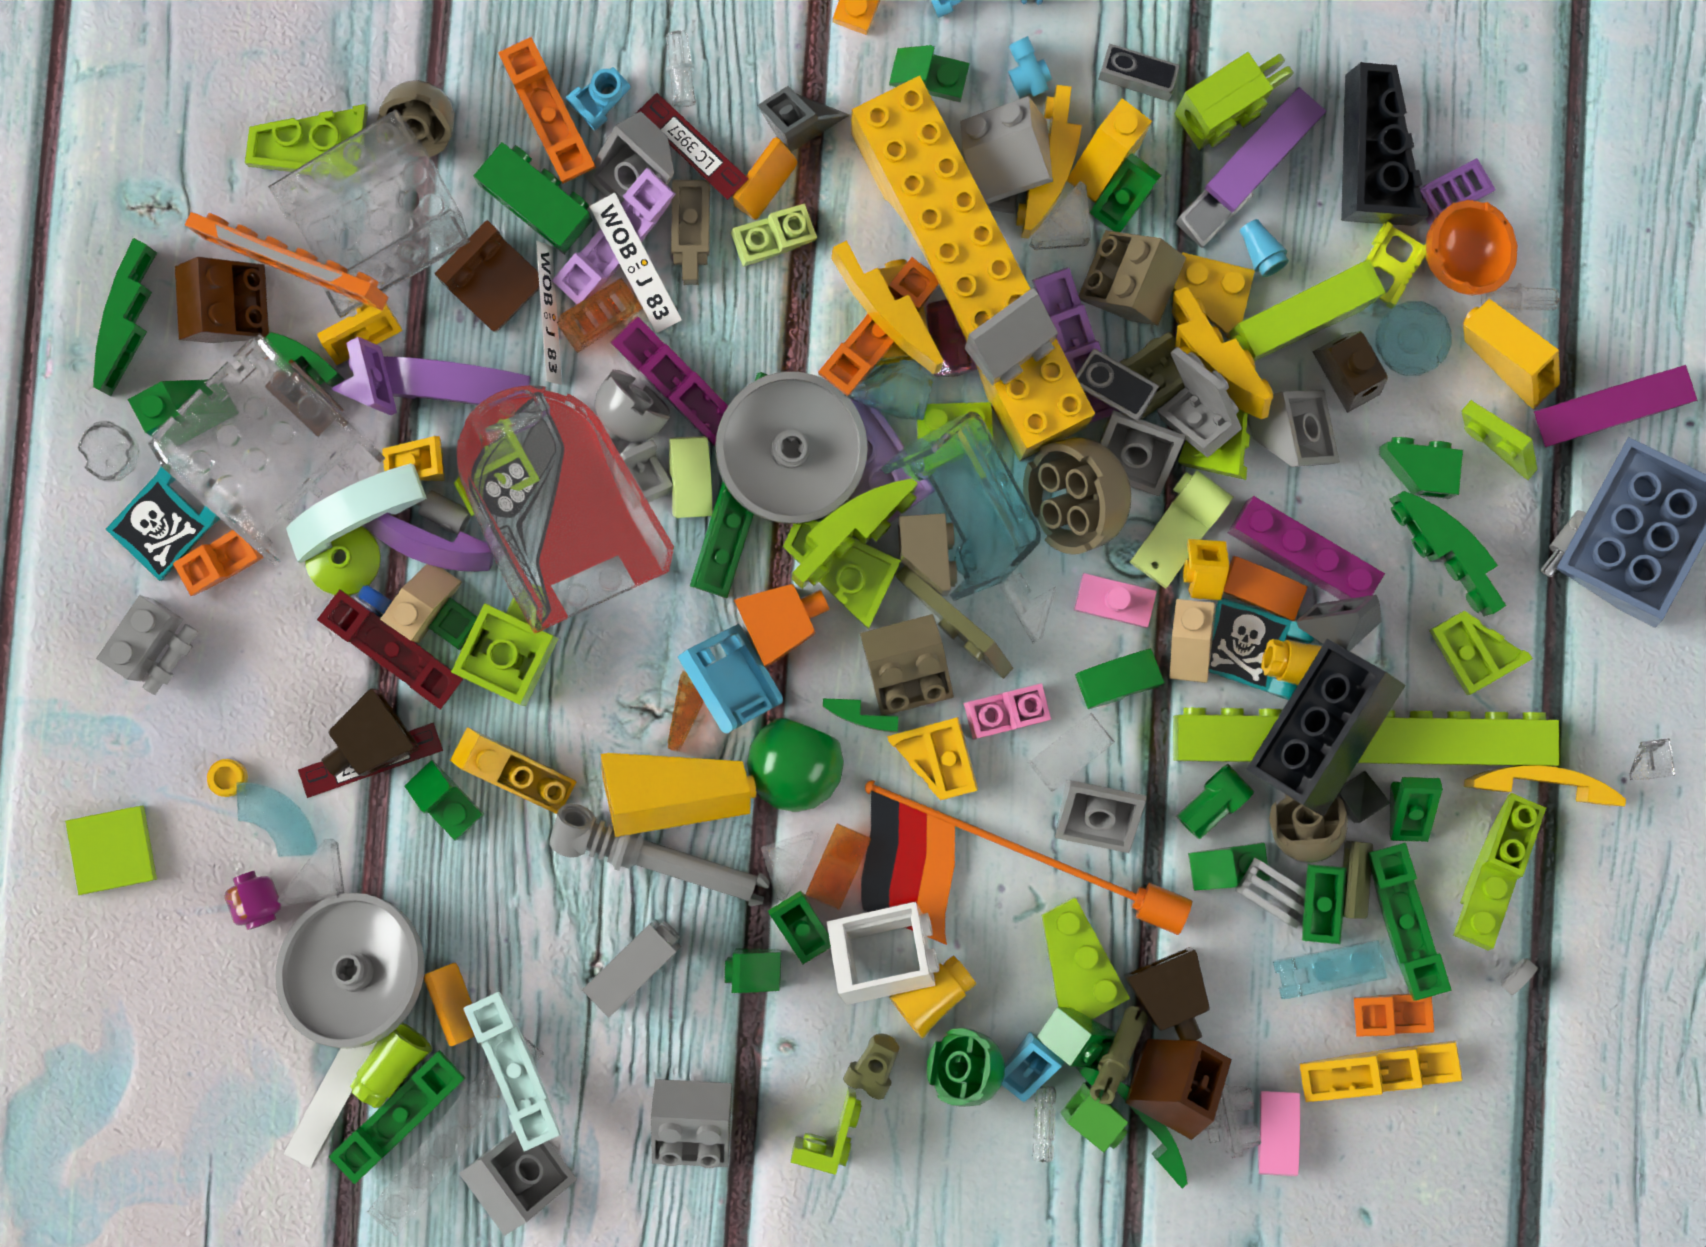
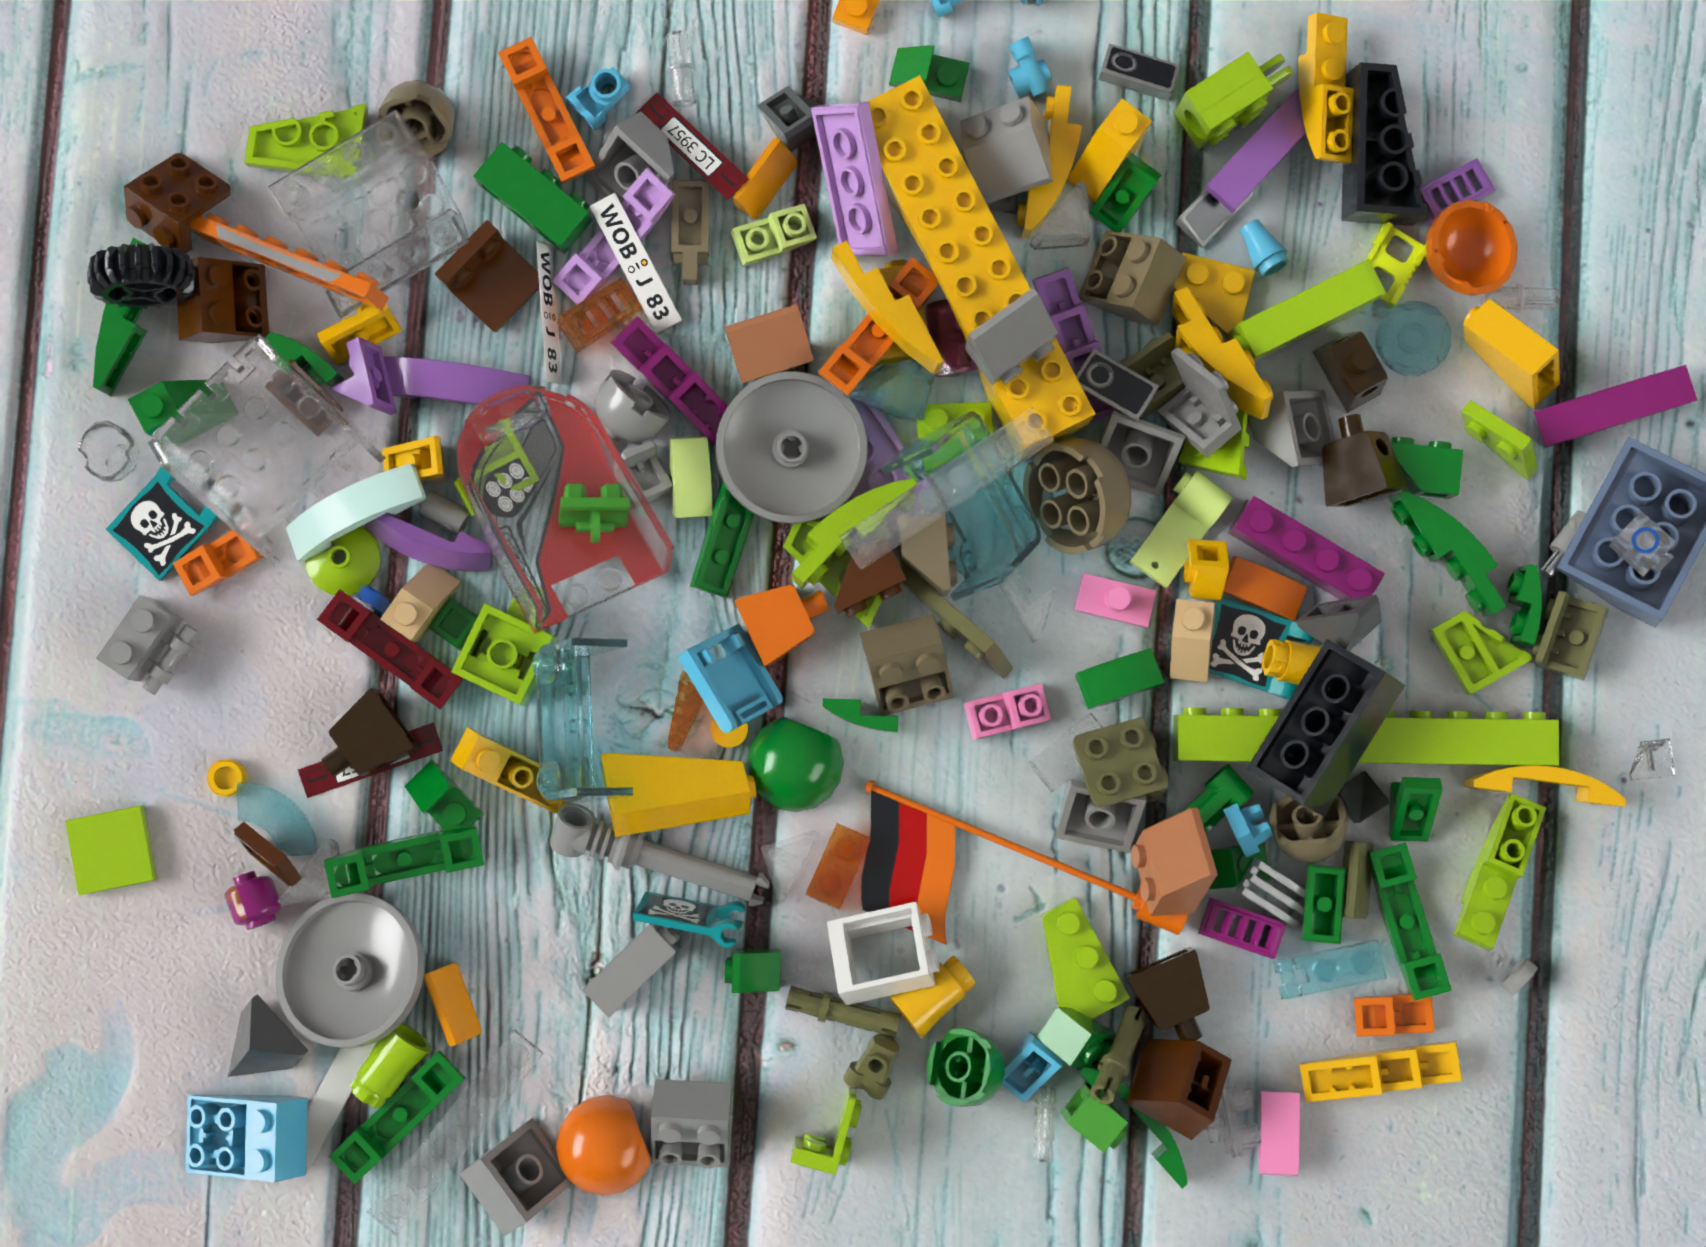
(141, 275): none -> black gear
(171, 197): none -> reddish brown bracket
(247, 1136): none -> medium azure slope
(263, 1042): none -> dark grey slope
(267, 854): none -> reddish brown tile
(403, 859): none -> green slope
(514, 1070): light aqua slope -> none
(566, 720): none -> clear light blue windscreen
(594, 513): none -> bright green hips
(602, 1146): none -> orange cylinder
(689, 916): none -> flag
(730, 739): none -> yellow tile
(769, 343): none -> nougat slope
(801, 927): green slope -> none
(834, 1009): none -> olive pin
(855, 178): none -> lavender tile
(858, 586): none -> reddish brown slope
(939, 757): yellow wing -> none
(946, 488): none -> clear plate
(1120, 763): none -> olive bracket
(1174, 864): none -> nougat slope
(1245, 831): none -> medium azure tile
(1273, 939): none -> magenta slope
(1322, 89): none -> yellow slope
(1359, 465): none -> dark brown torso
(1526, 593): none -> green slope
(1569, 635): none -> olive bracket
(1644, 545): none -> clear brick

